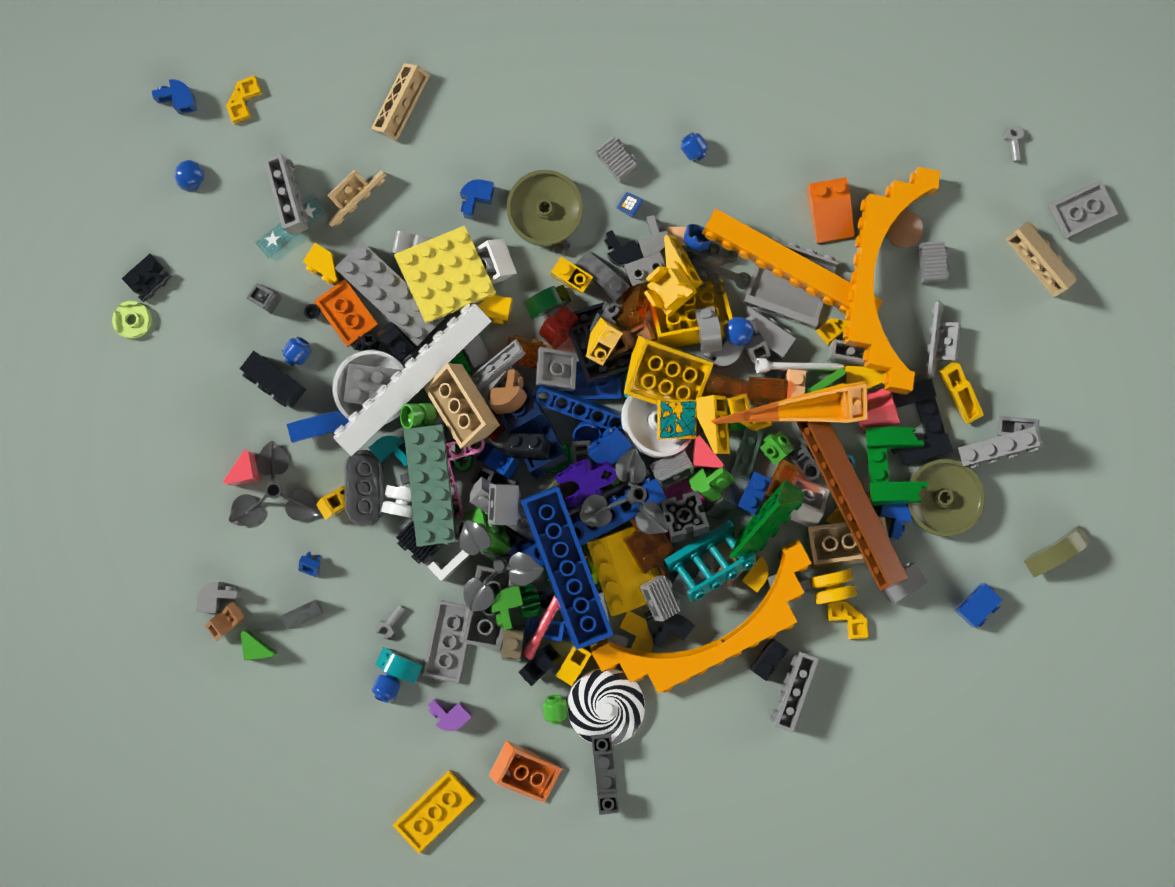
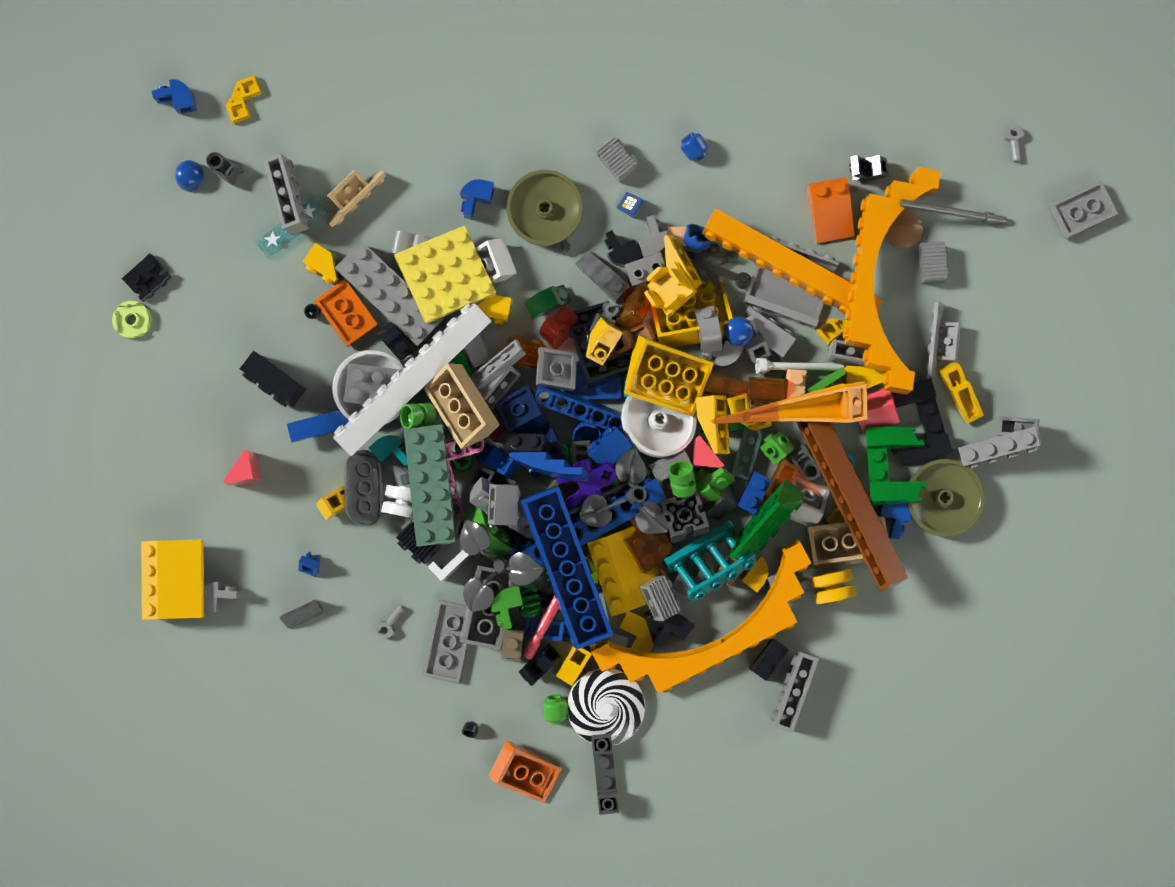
(172, 579): none -> yellow slope
(226, 169): none -> dark grey piece
(226, 621): medium nougat brick -> none
(254, 647): bright green slope -> none
(264, 298): flat silver slope -> none
(296, 351): blue head -> none
(301, 504): dark grey plant -> none
(367, 342): black gear -> none
(385, 688): blue head -> none
(398, 665): teal brick -> none
(402, 102): tan fence -> none
(434, 811): yellow tile -> none
(450, 720): medium lavender brick -> none
(470, 729): none -> black hinge
(508, 398): medium nougat brick -> none
(544, 464): none -> blue slope
(571, 275): yellow slope -> none
(676, 419): tile -> none
(682, 479): none -> bright green wheel
(856, 621): yellow tile -> none
(868, 168): none -> black brick
(912, 583): light grey brick -> none
(979, 605): blue brick -> none
(986, 217): none -> flat silver bar
(1041, 259): tan slope -> none
(1058, 552): olive arch -> none

